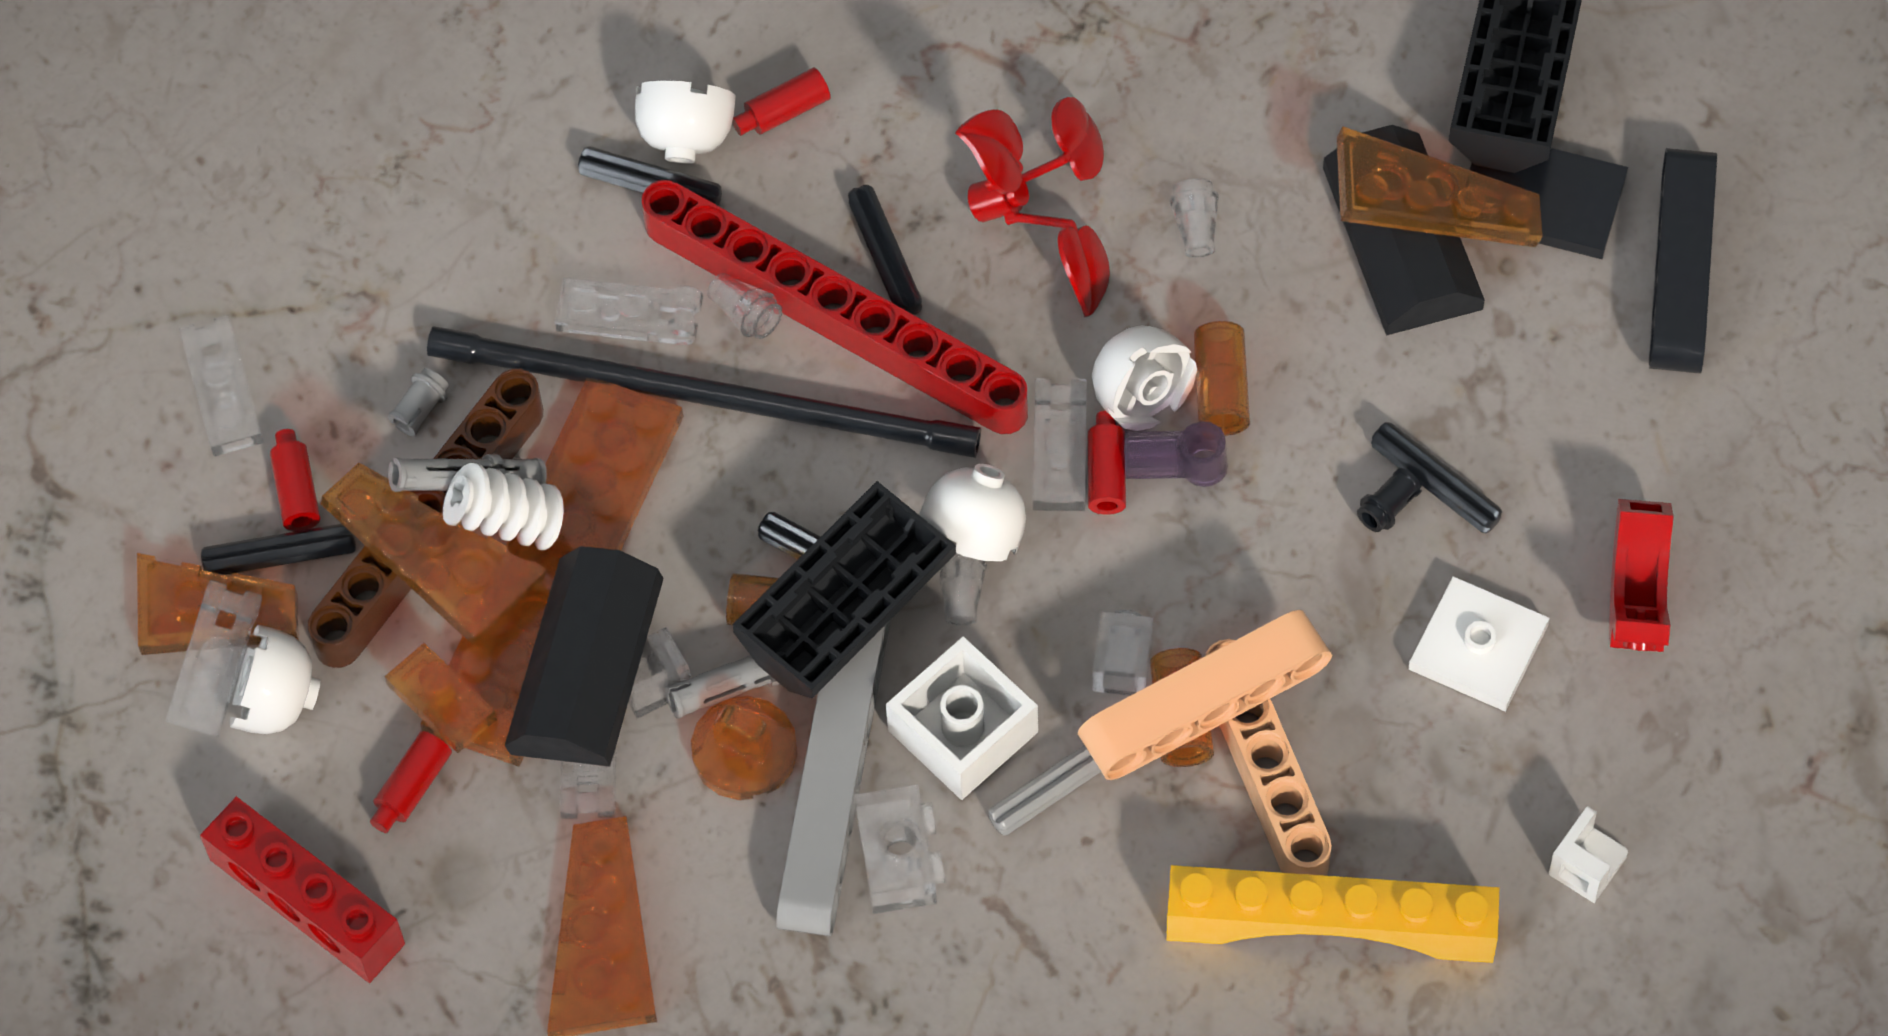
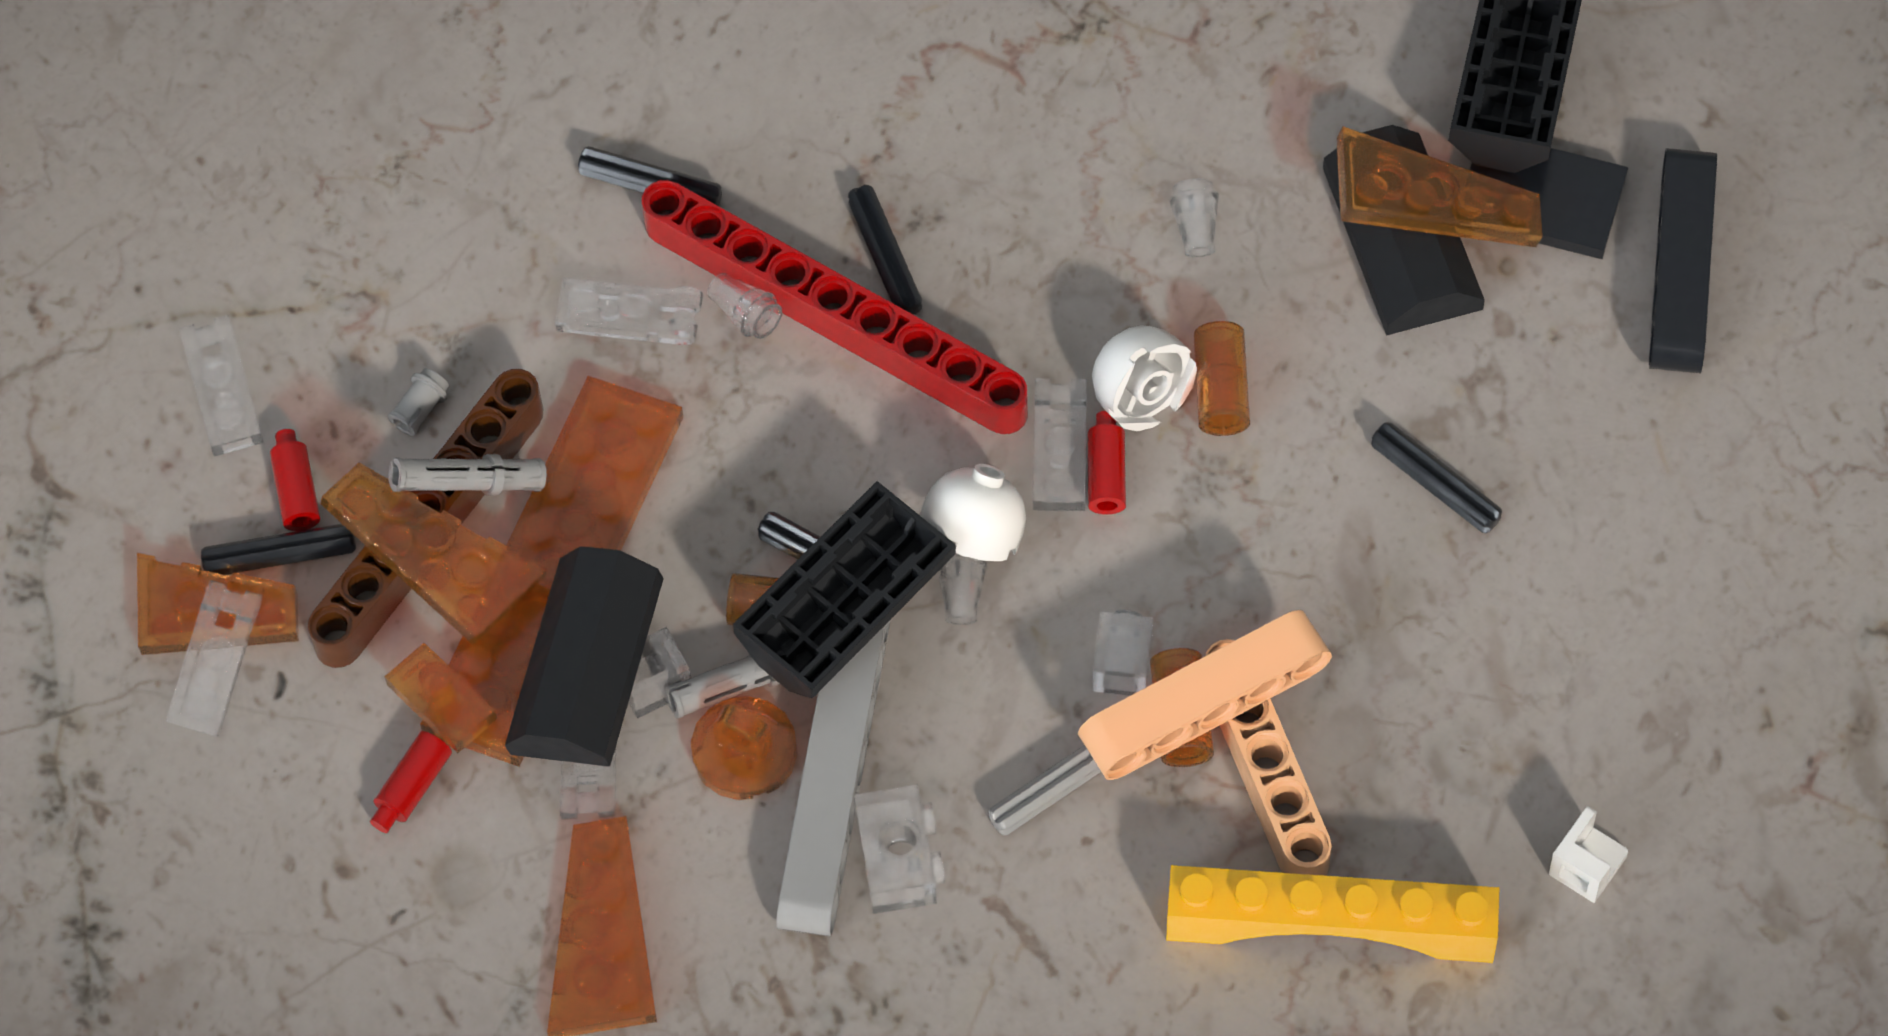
(274, 683): white cylinder -> none
(303, 889): red brick -> none
(504, 505): white piece -> none
(683, 118): white cylinder -> none
(782, 103): red cylinder -> none
(934, 434): black piece -> none
(962, 718): white brick -> none
(999, 148): red plant -> none
(1171, 454): clear purple piece -> none
(1380, 509): black pin -> none
(1479, 643): white plate -> none
(1640, 576): red arch -> none

